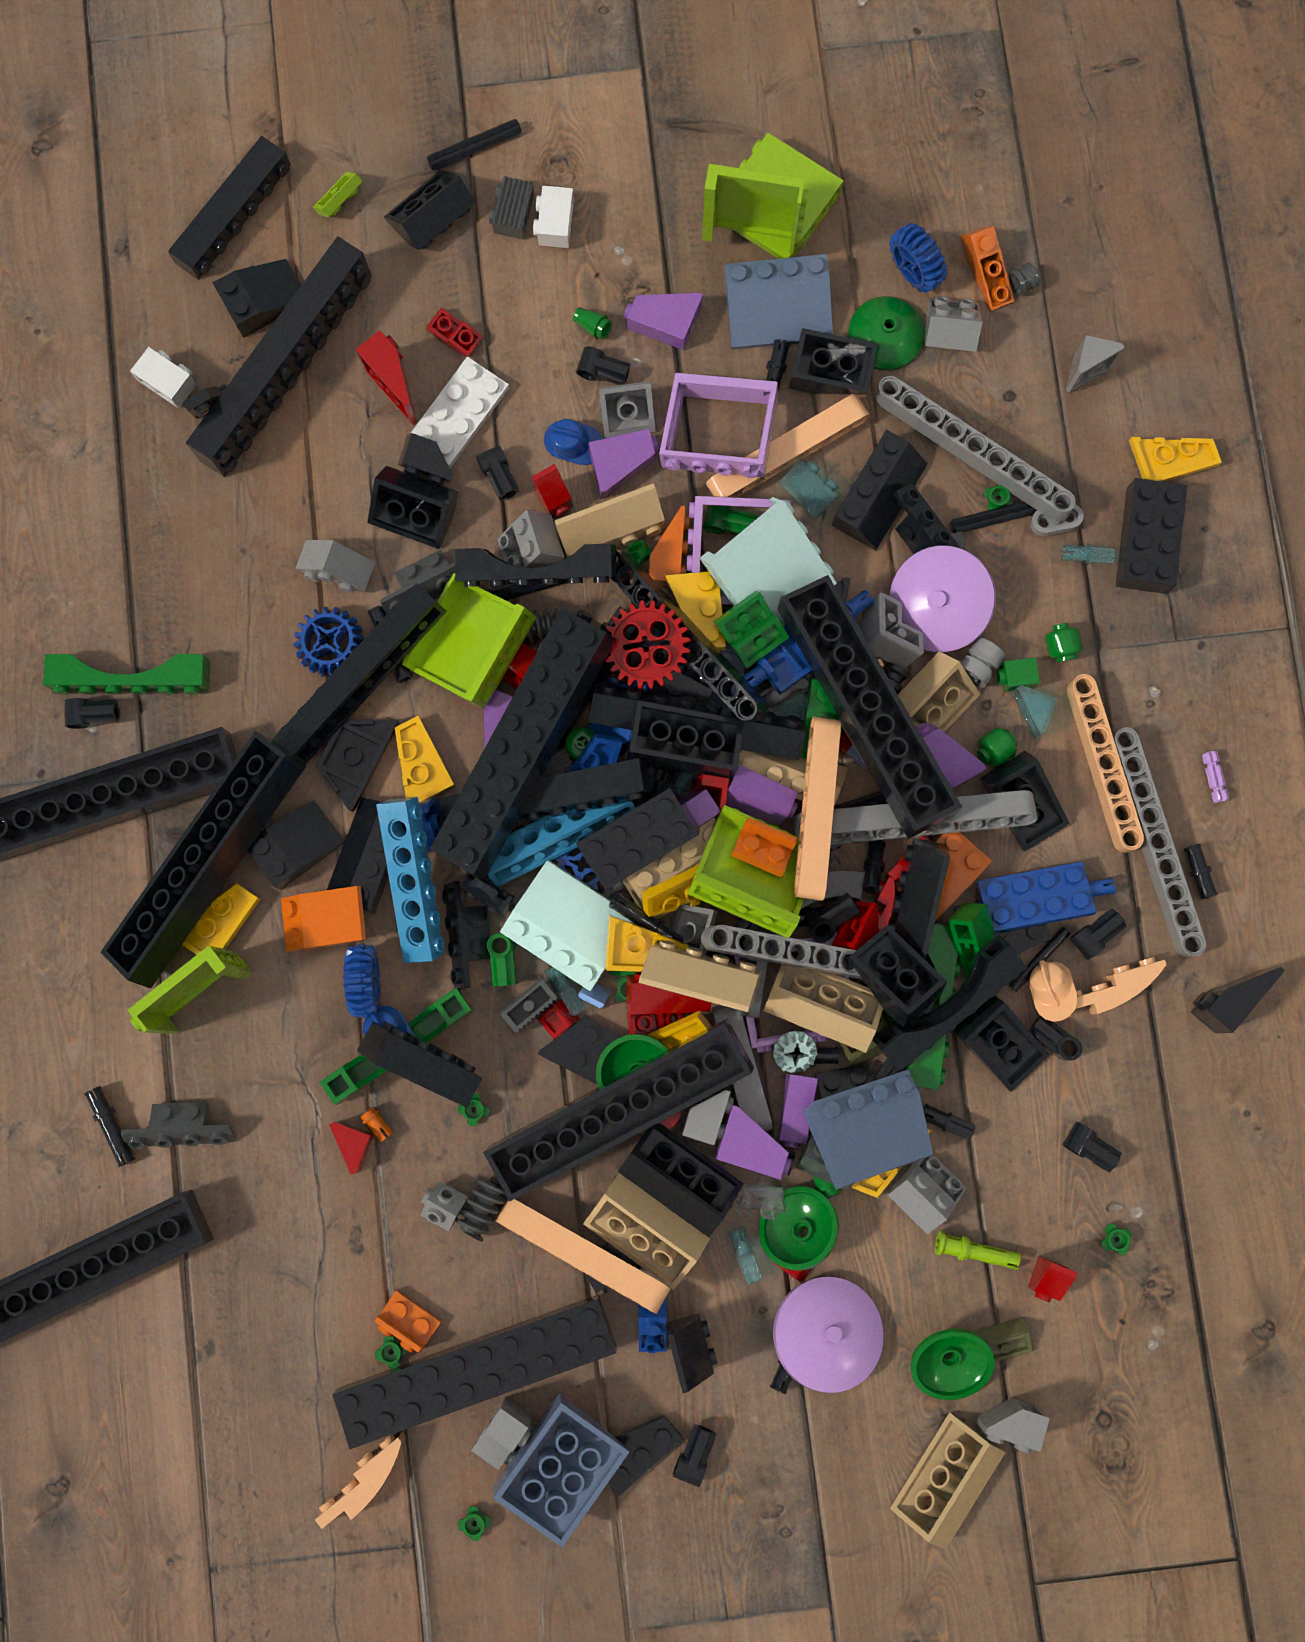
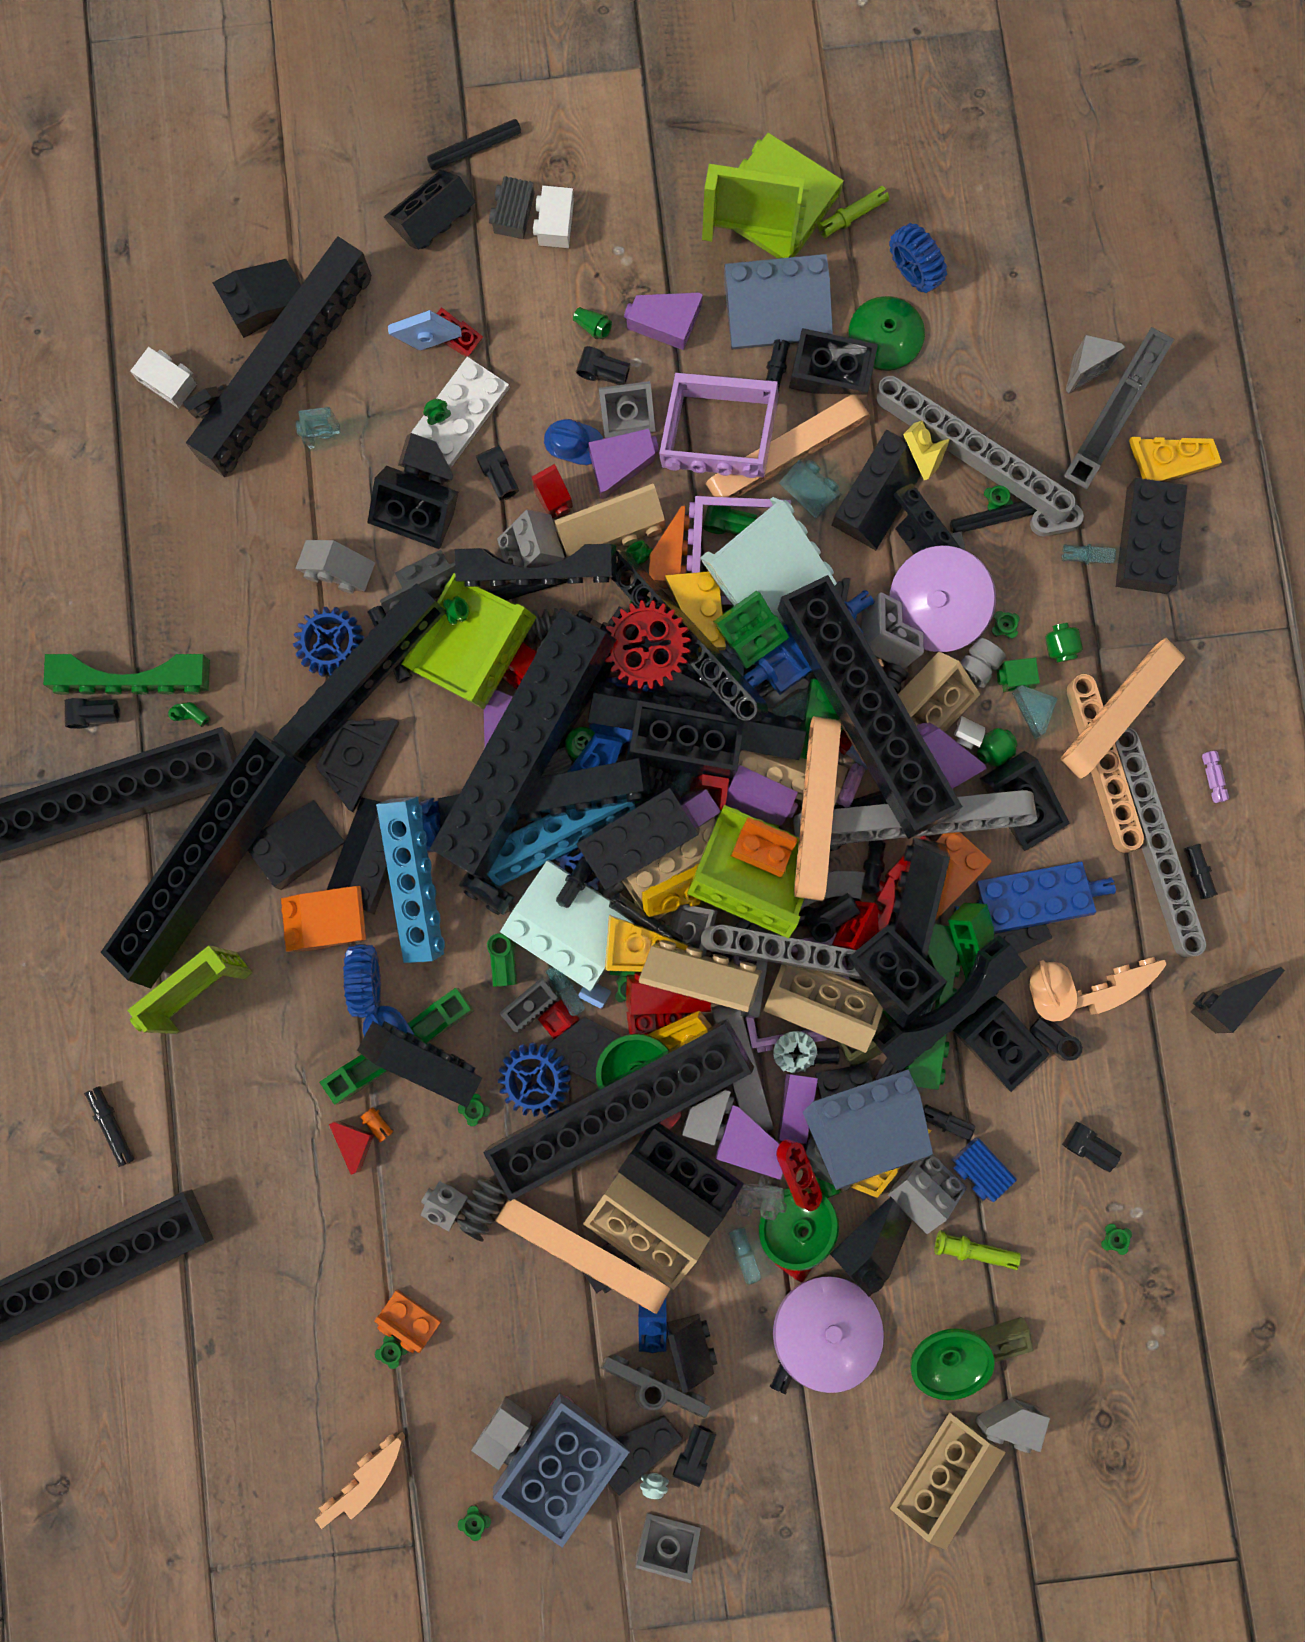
(178, 1125): dark grey bracket -> none
(188, 711): none -> green arm
(222, 920): yellow wing -> none
(230, 208): black brick -> none
(315, 423): none -> clear light blue bracket
(343, 189): lime plate -> none
(384, 366): red slope -> none
(421, 765): yellow wing -> none
(424, 330): none -> light blue plate
(436, 411): none -> green plate
(456, 609): none -> green plate
(467, 934): black bracket -> none
(474, 1371): black brick -> none
(525, 1074): none -> blue gear
(574, 883): none -> black axle
(654, 1485): none -> light aqua plate
(665, 1390): none -> dark grey plate
(668, 1548): none -> light grey slope
(790, 1168): none -> red beam
(844, 217): none -> lime pin
(850, 785): none -> lavender axle
(874, 1247): none -> black slope
(925, 453): none -> light yellow slope
(953, 324): light grey slope -> none
(969, 733): none -> white slope
(983, 1170): none -> blue brick
(987, 266): orange slope -> none
(1009, 618): none -> green plate
(1024, 279): dark grey wheel -> none
(1043, 954): black bar -> none
(1051, 1279): red slope -> none
(1093, 937): black piece -> none
(1118, 408): none -> dark grey arch
(1122, 708): none -> light nougat beam

